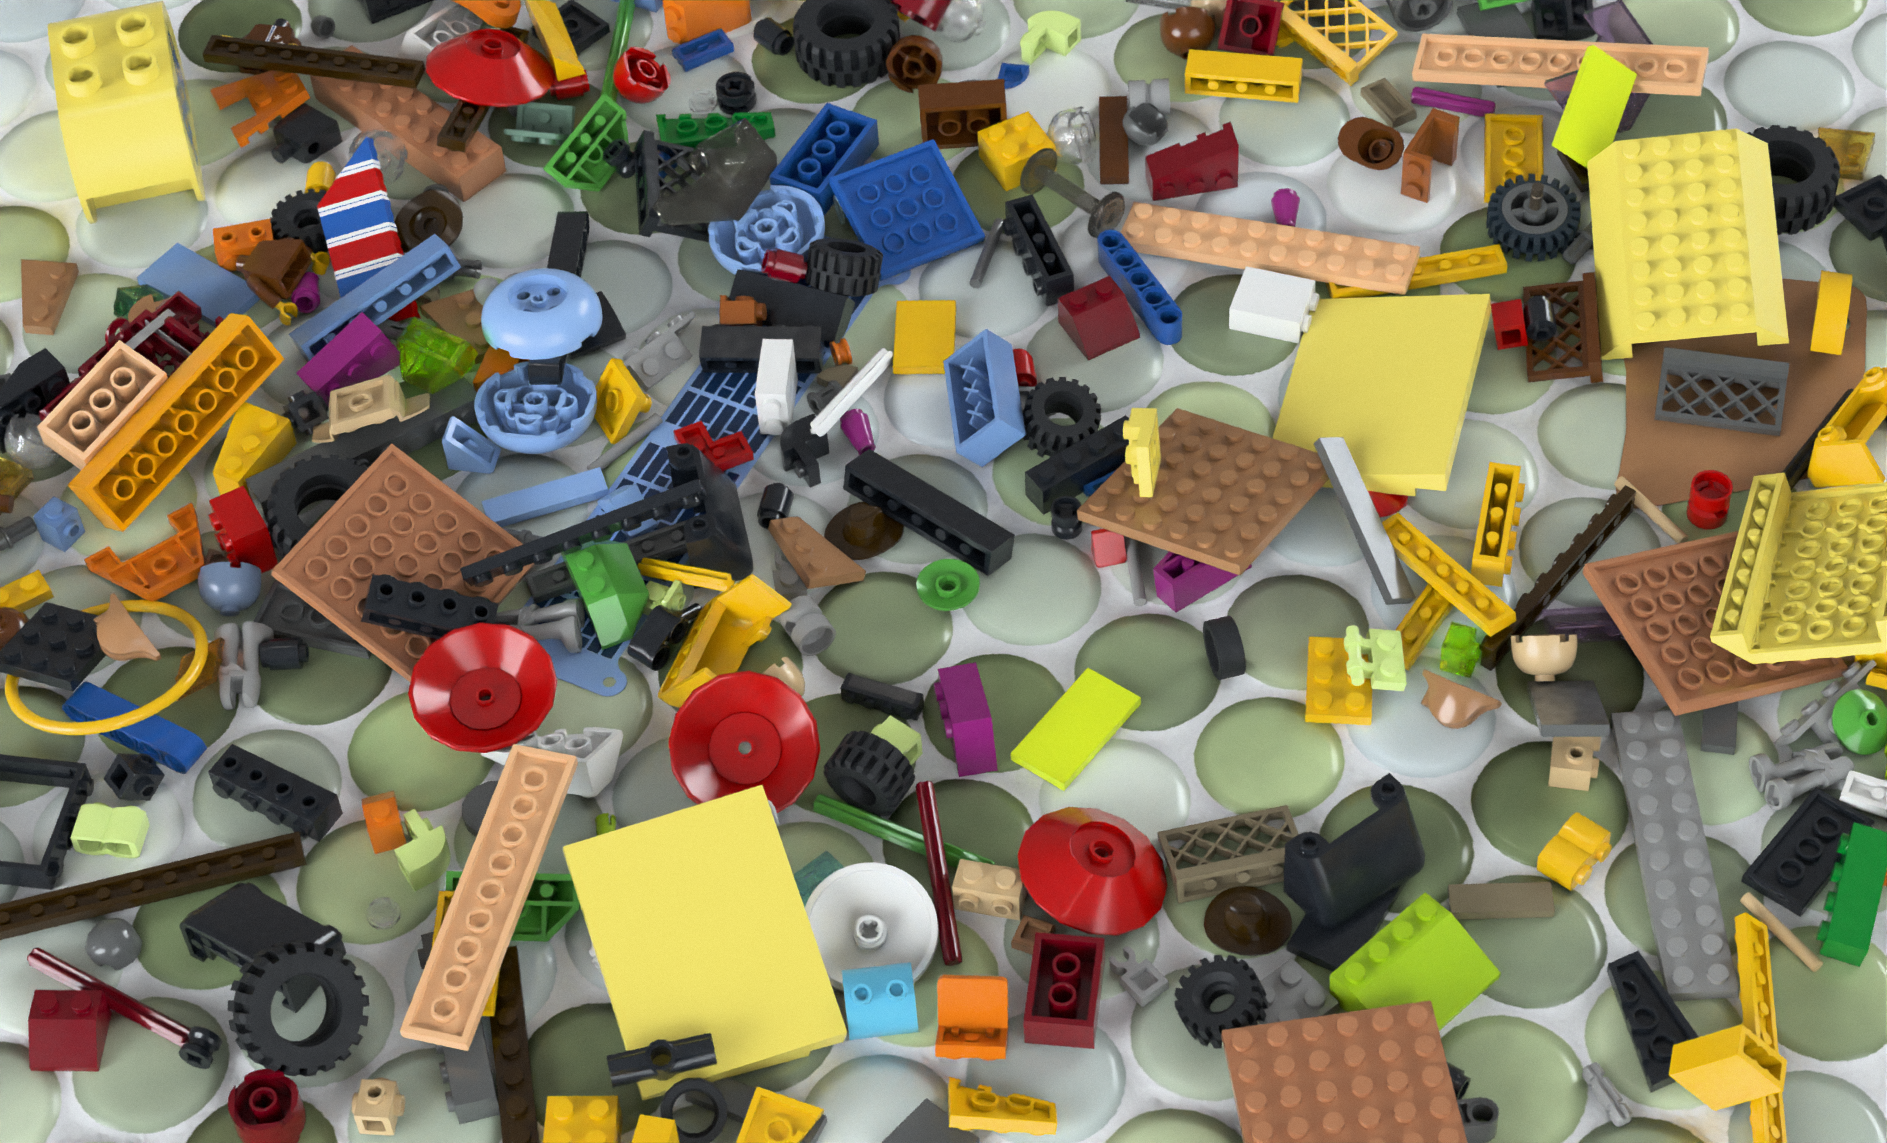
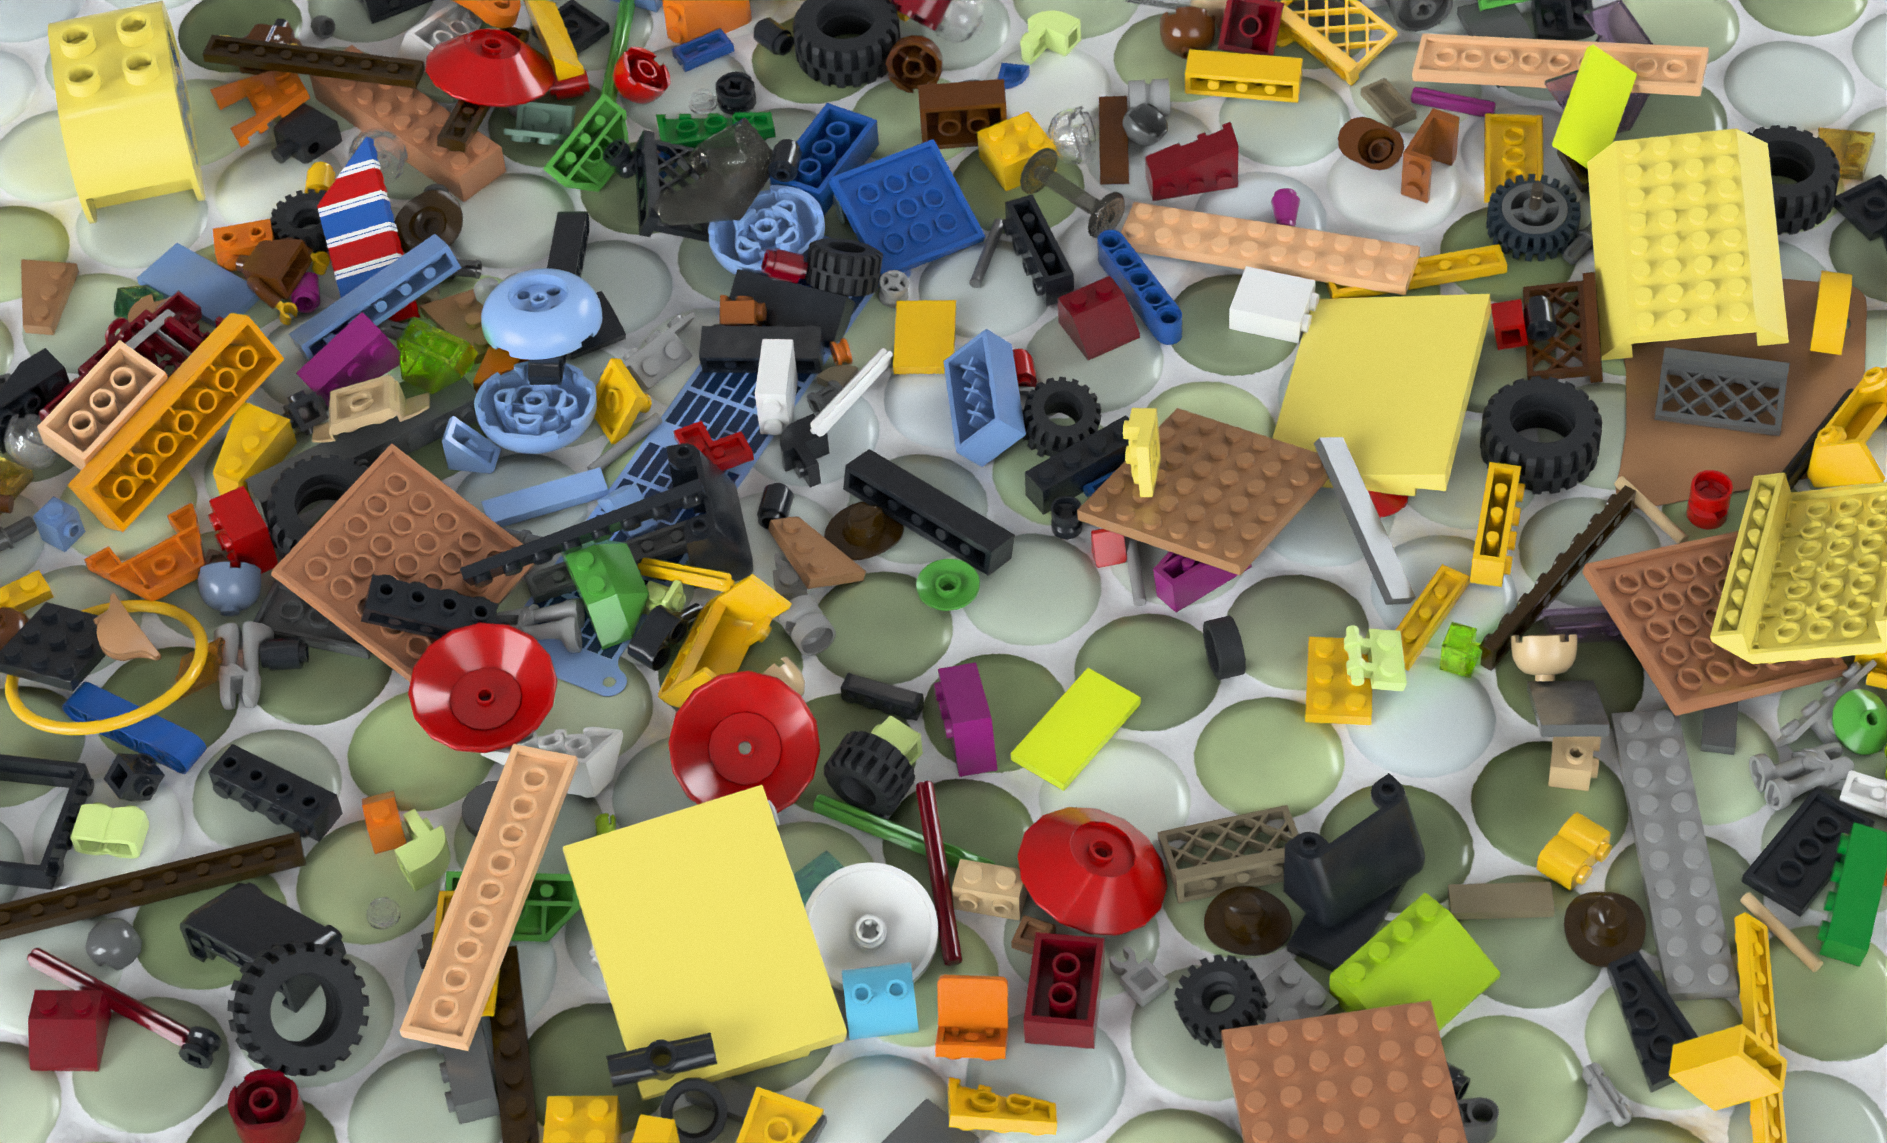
(377, 1106): tan brick -> none
(785, 160): none -> black brick
(858, 430): magenta cone -> none
(893, 288): none -> light grey wheel
(1448, 576): yellow plate -> none
(1454, 703): medium nougat hat -> none
(1546, 406): none -> black tyre
(1604, 927): none -> dark brown hat

